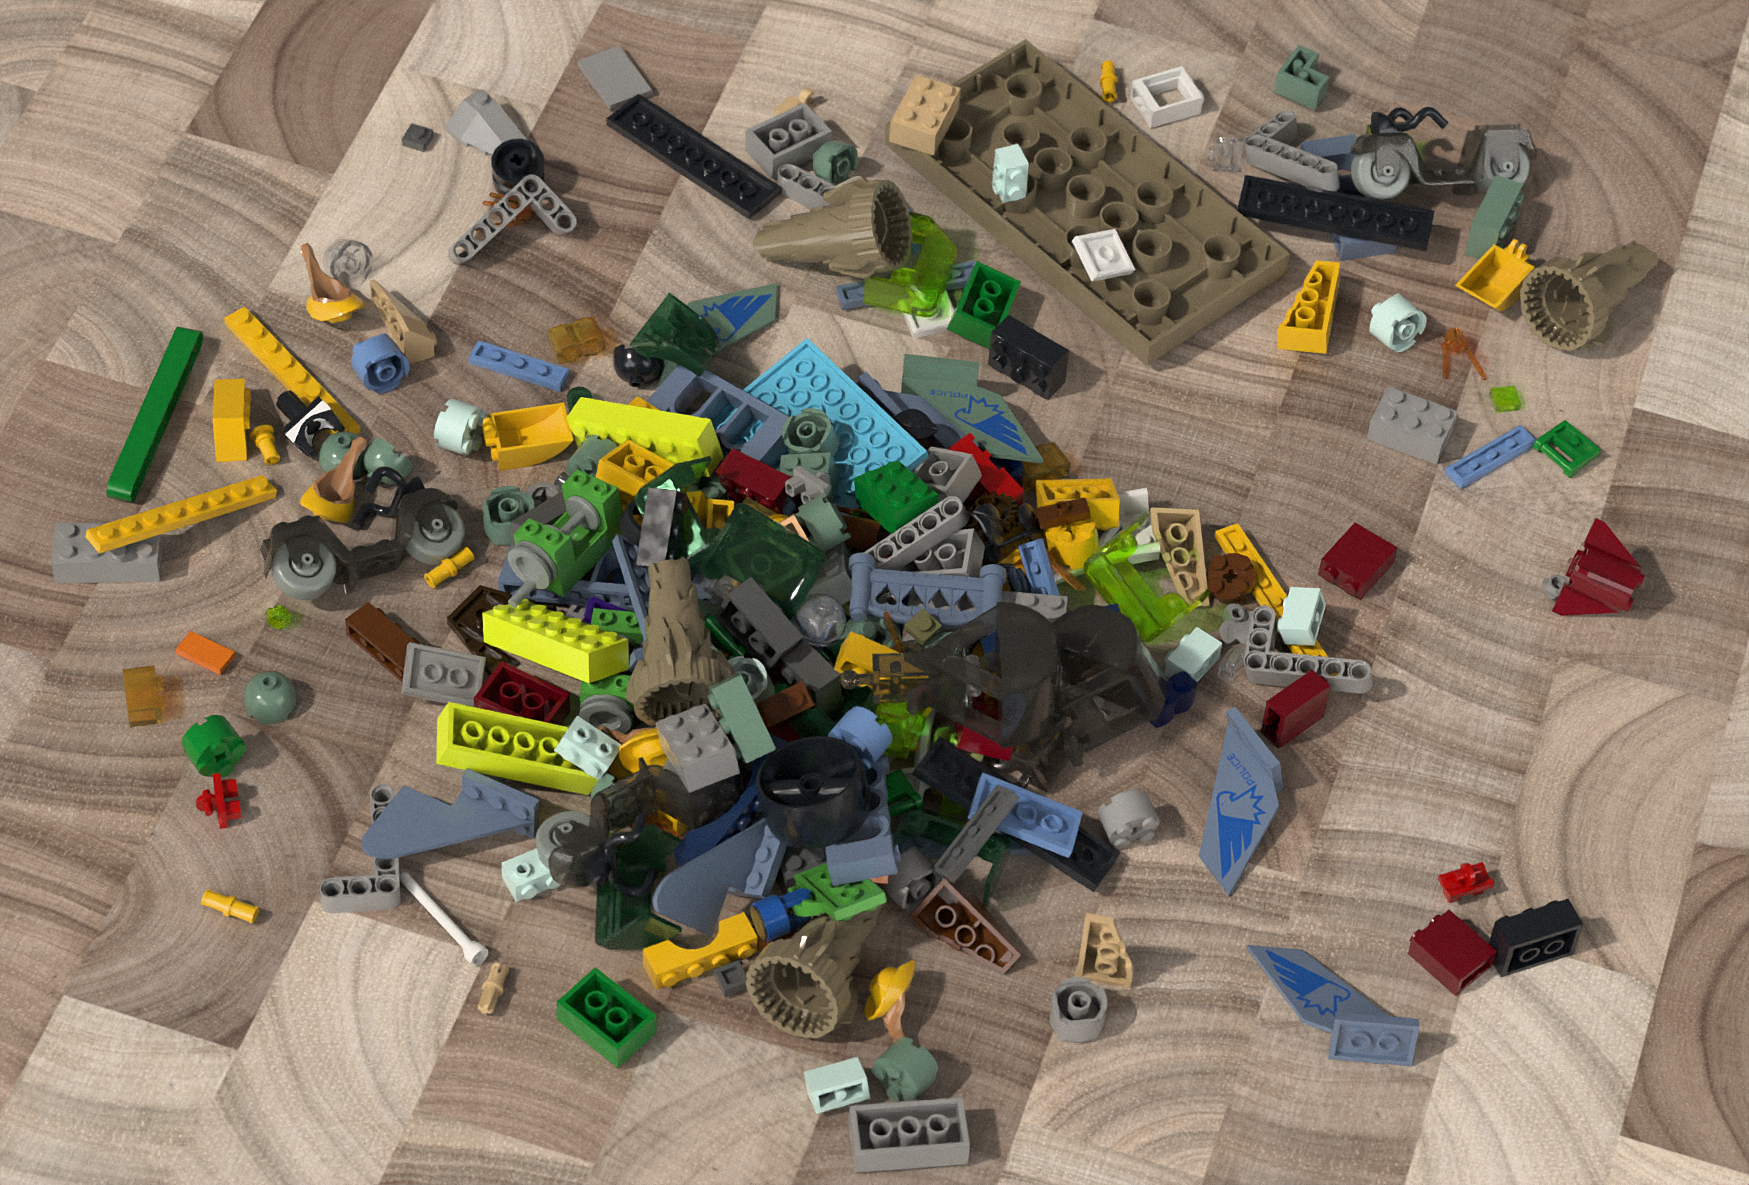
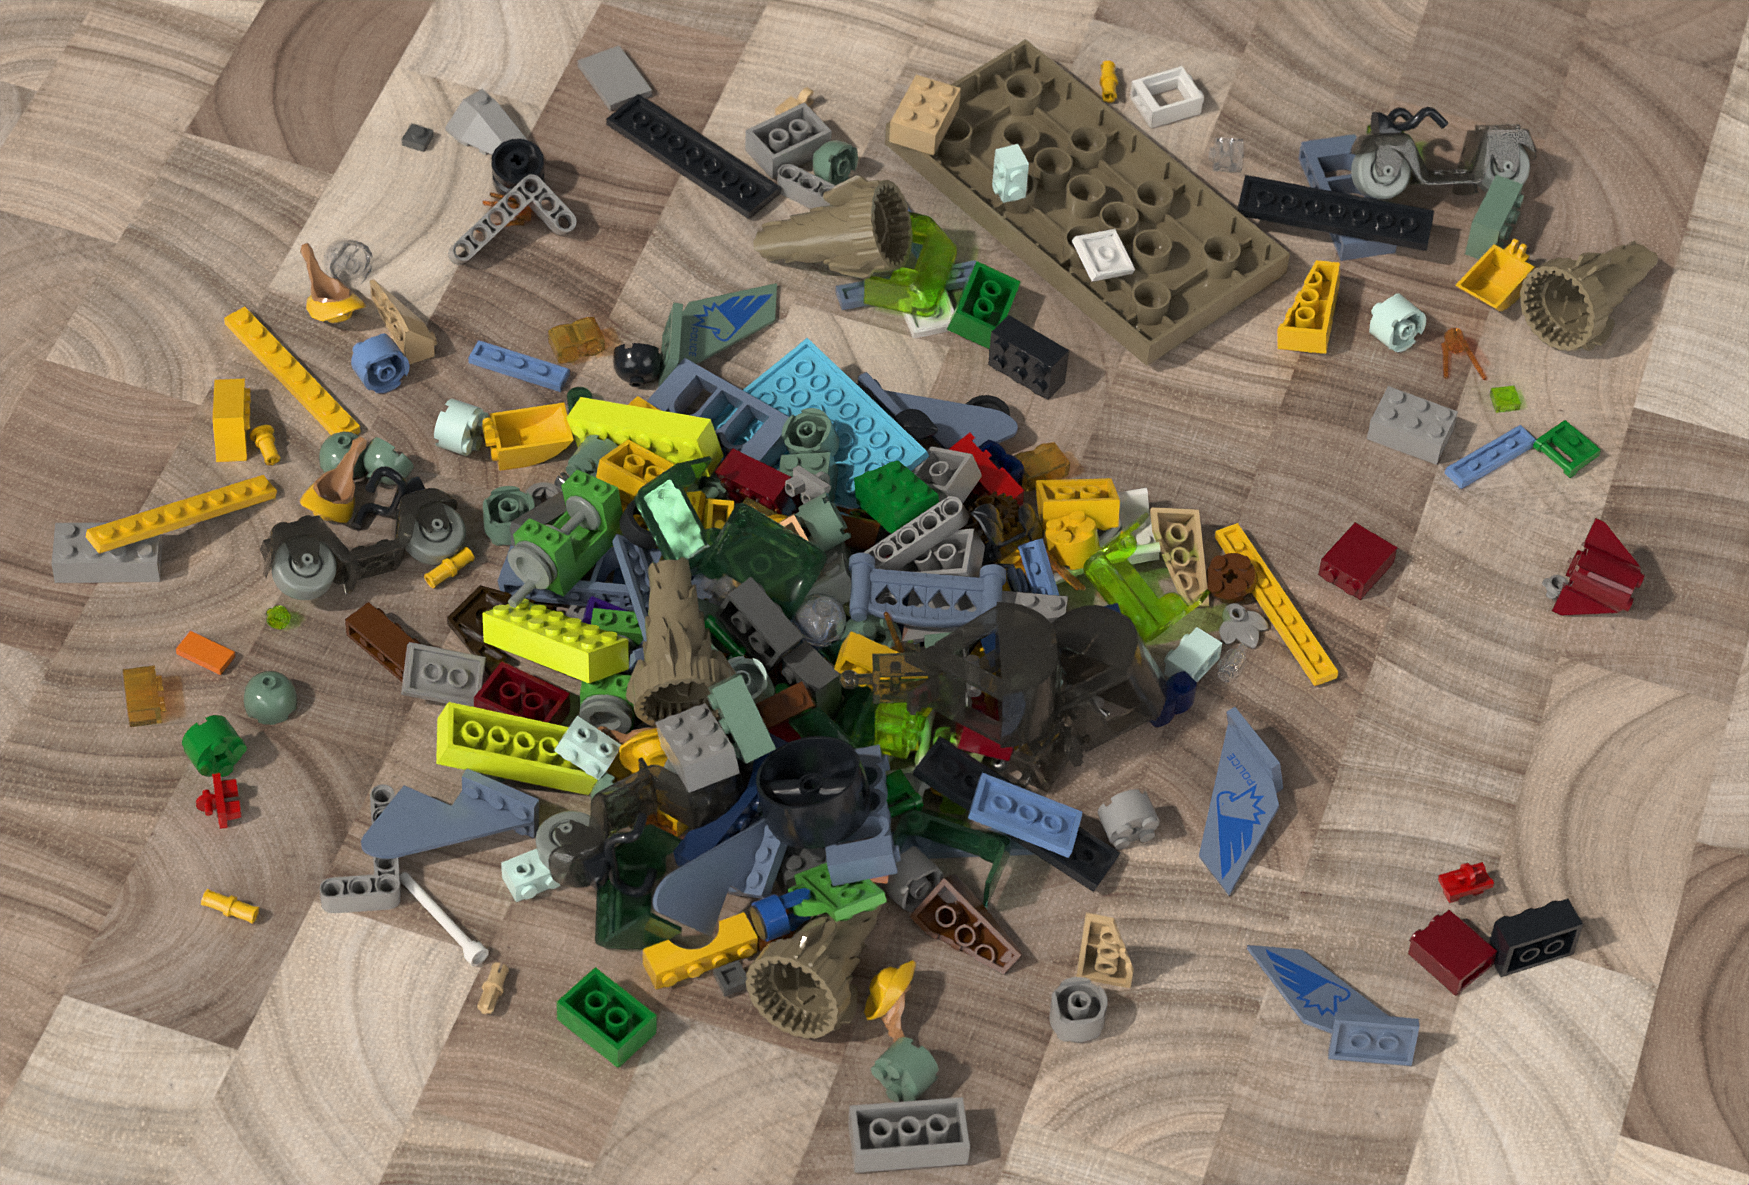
(154, 414): green beam -> none
(306, 421): black connector -> none
(661, 526): brick -> none
(678, 336): clear green slope -> none
(836, 1085): light aqua brick -> none
(863, 734): medium blue brick -> none
(922, 627): olive plate -> none
(953, 392): sand green piece -> none
(975, 833): dark grey plate -> none
(1063, 513): reddish brown plate -> none
(1270, 151): light grey beam -> none
(1295, 708): dark red brick -> none
(1297, 663): light grey beam -> none
(1300, 80): sand green brick -> none
(1301, 616): light aqua brick -> none

